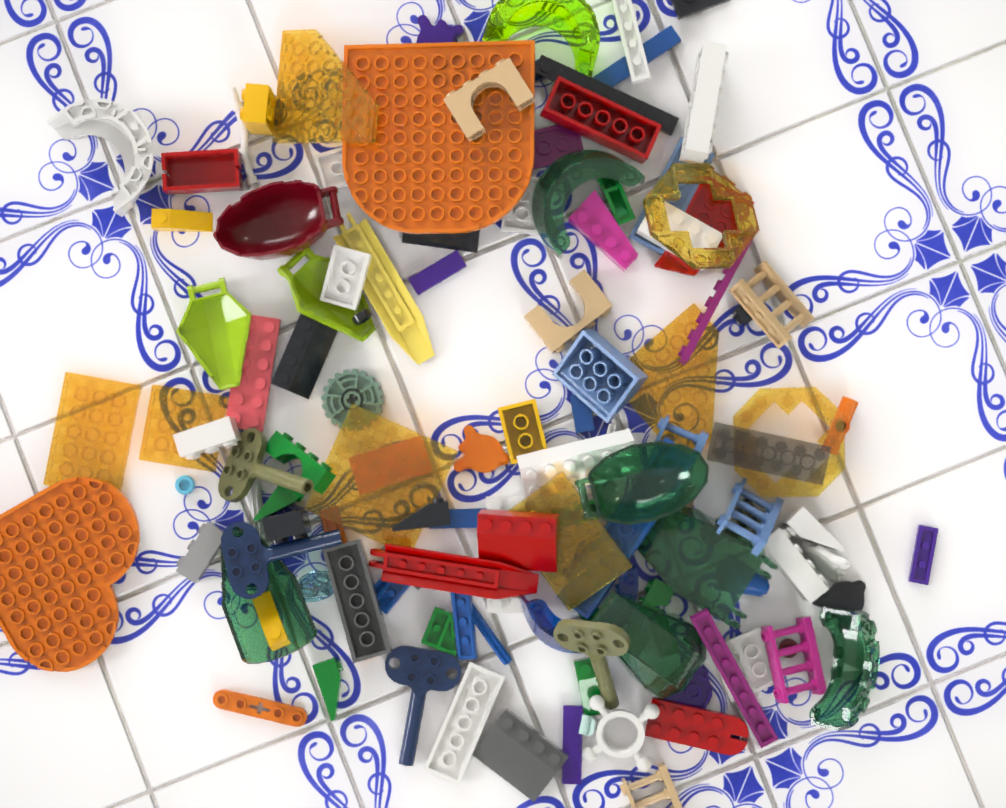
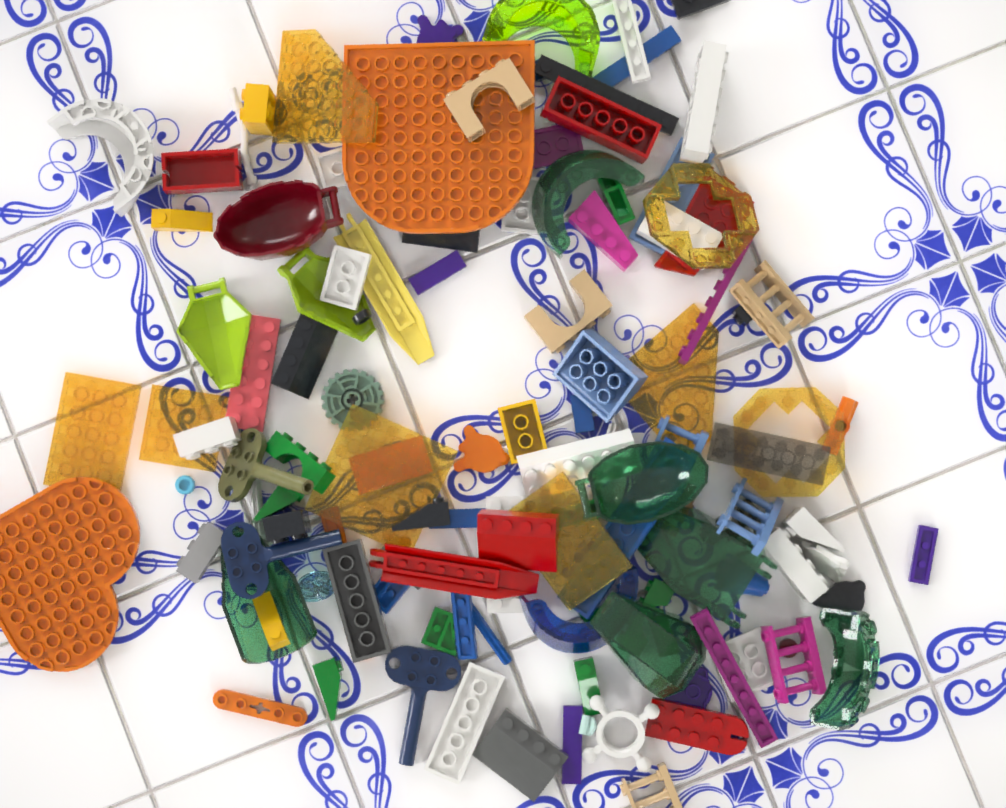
(597, 642): olive piece -> none

